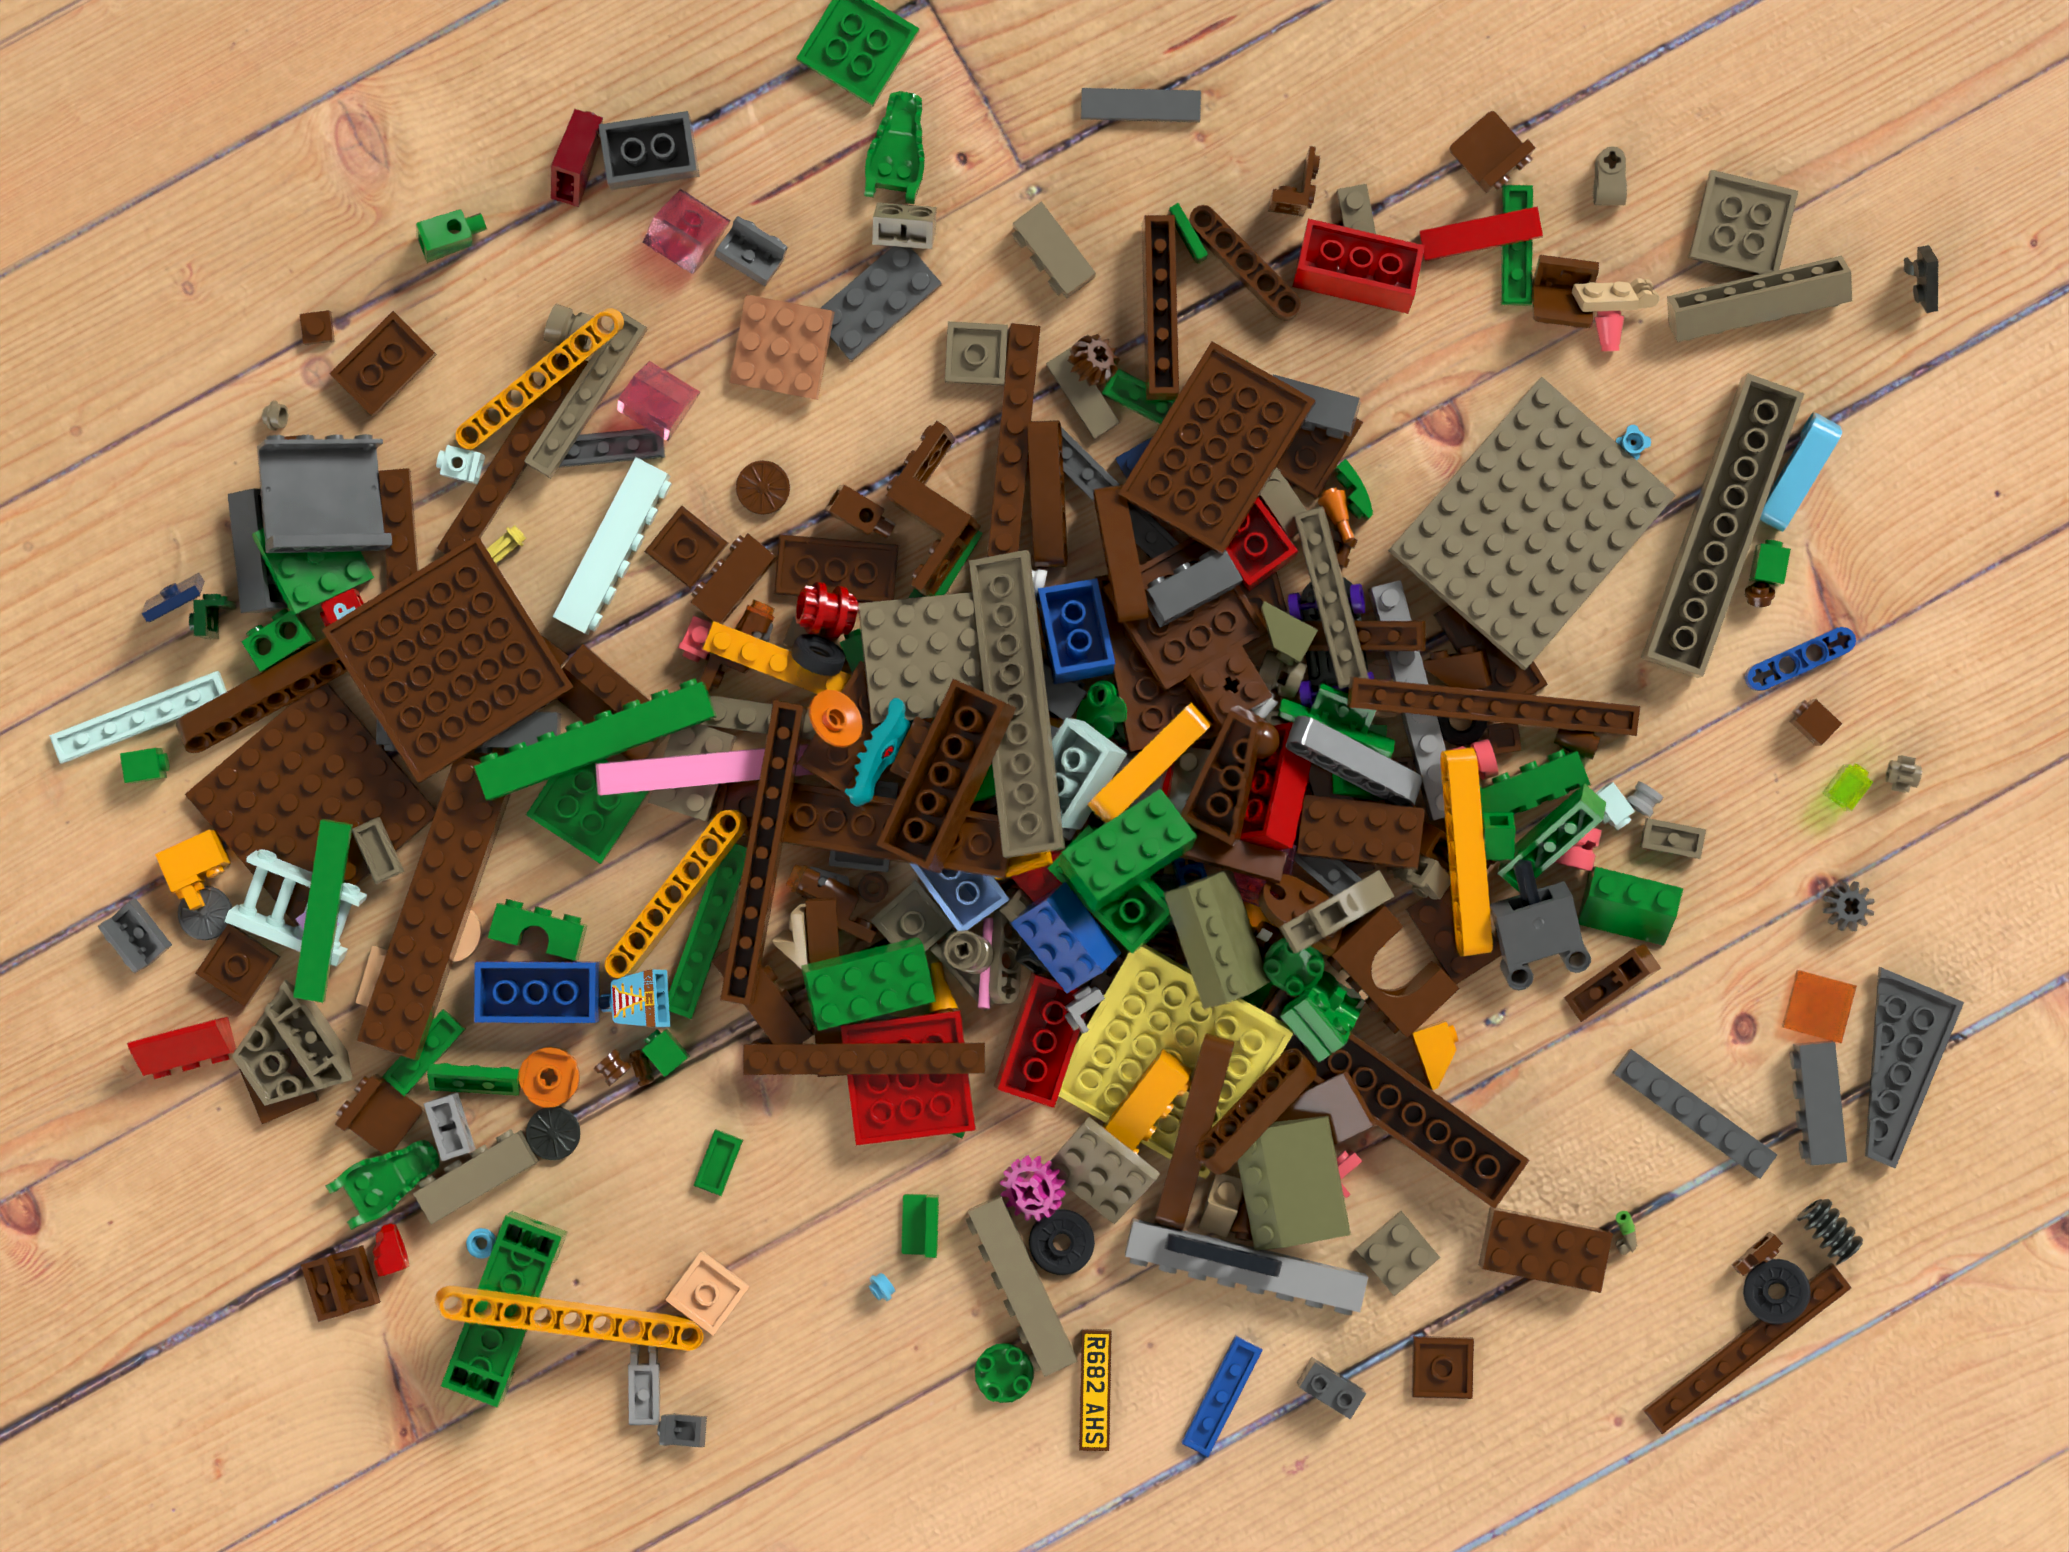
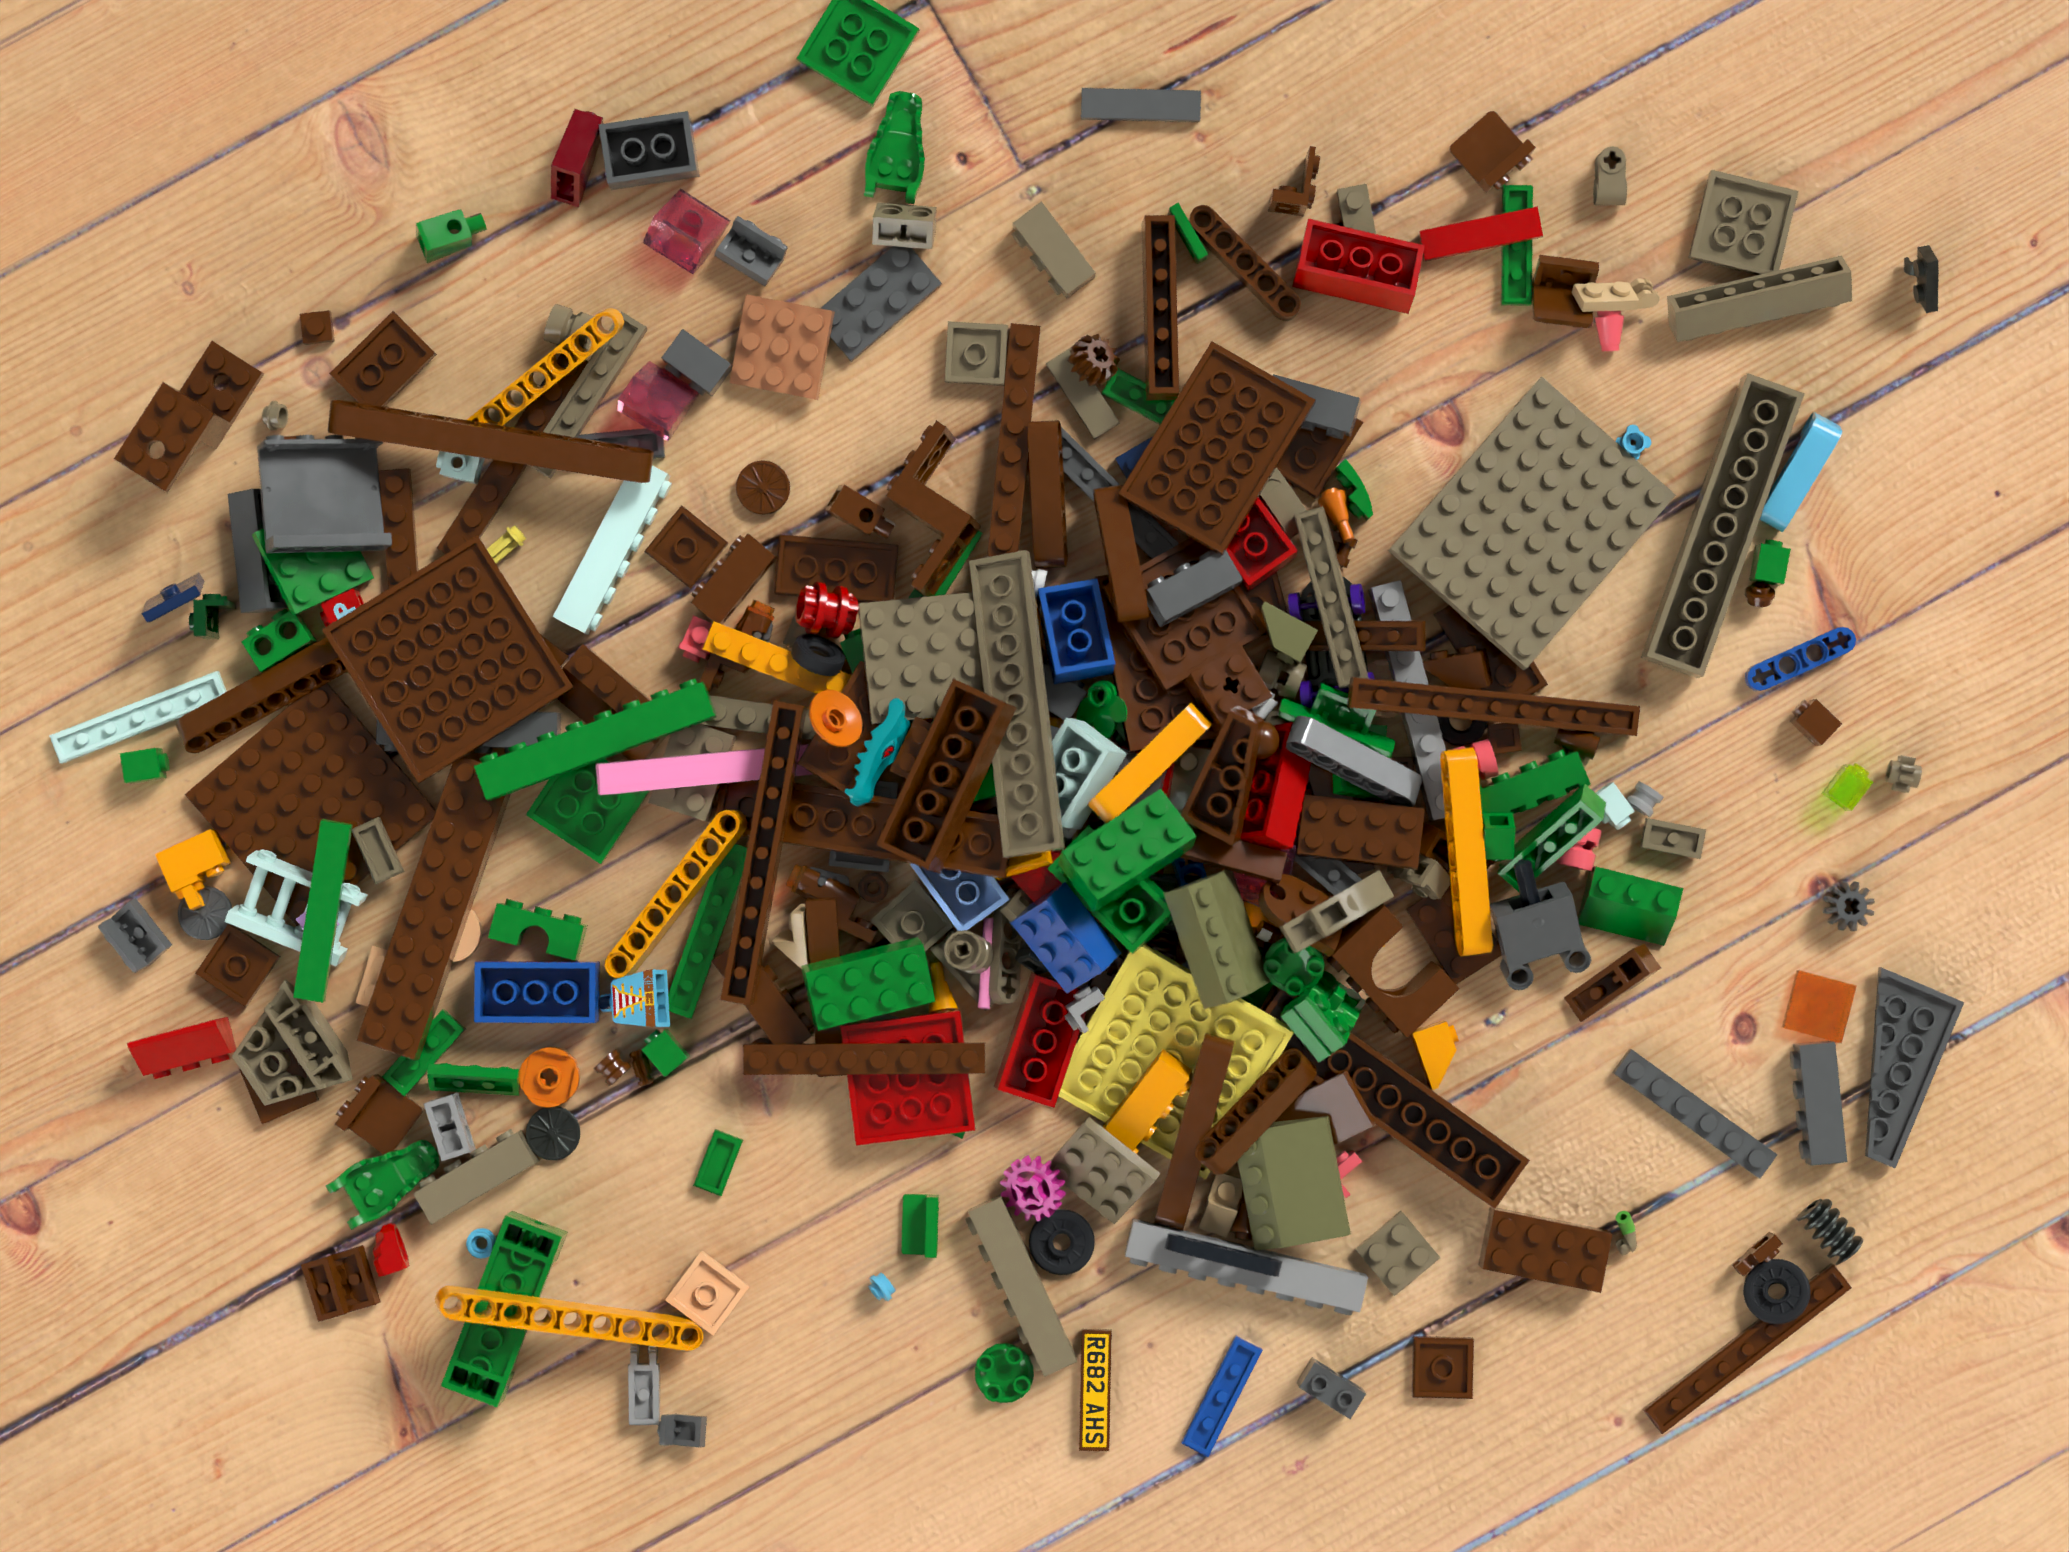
(188, 416): none -> reddish brown bracket
(490, 441): none -> reddish brown beam
(697, 363): none -> dark grey brick

